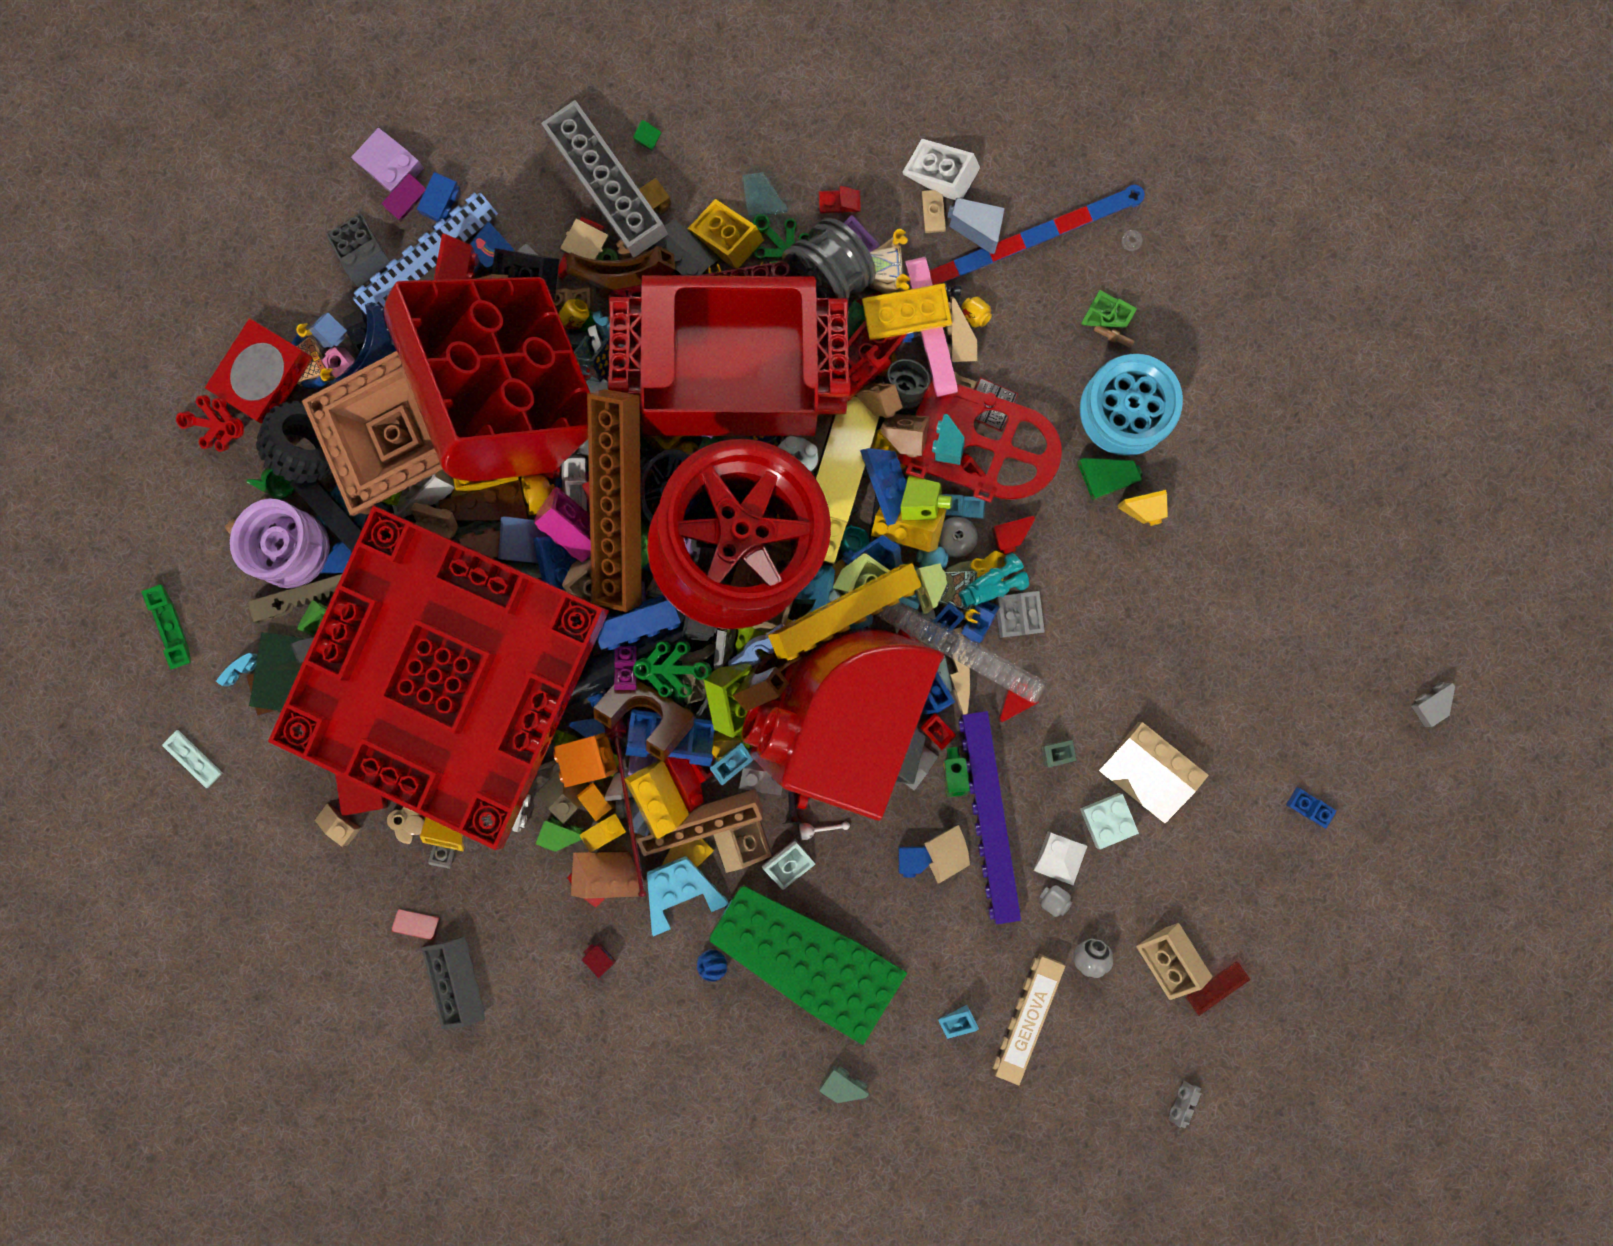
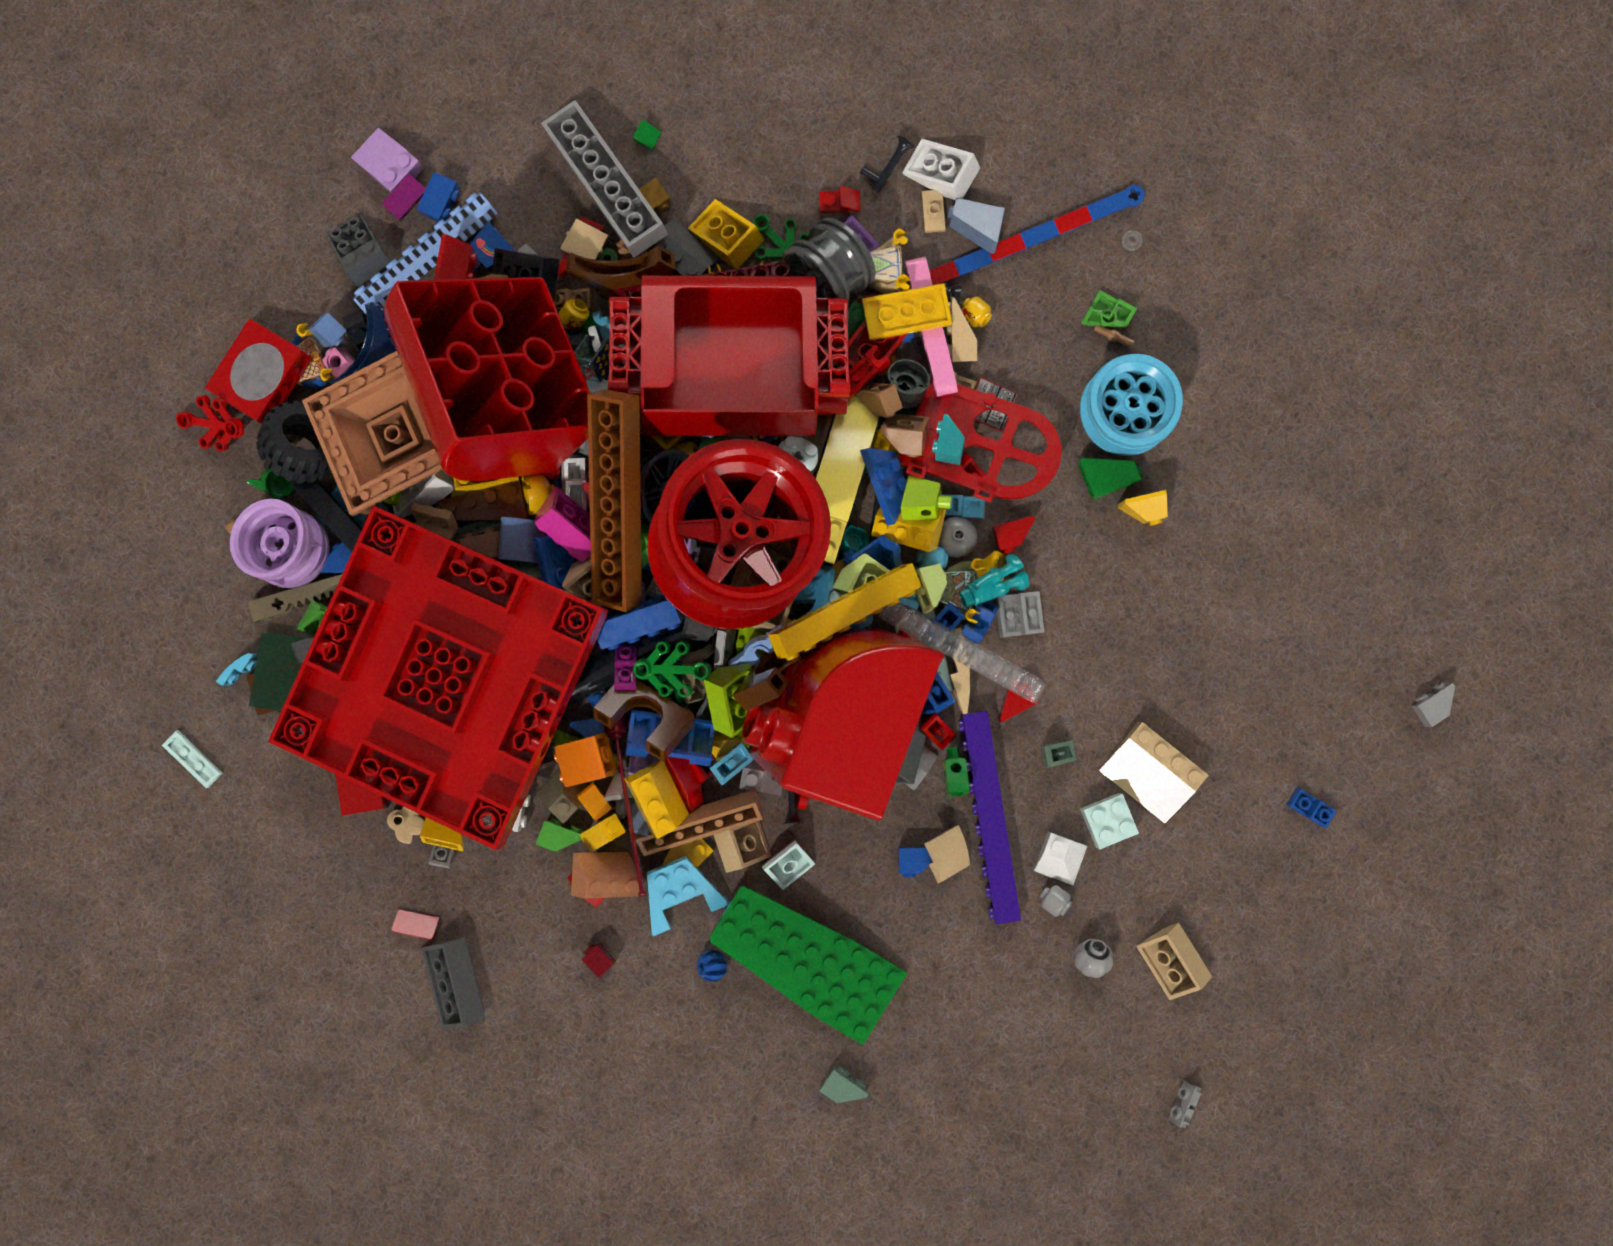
(169, 626): green slope -> none
(336, 826): tan slope -> none
(761, 196): clear light blue wing -> none
(807, 830): white hinge -> none
(881, 179): none -> black piece
(958, 1022): medium azure slope -> none
(1028, 1019): tan brick -> none
(1218, 988): clear red plate -> none

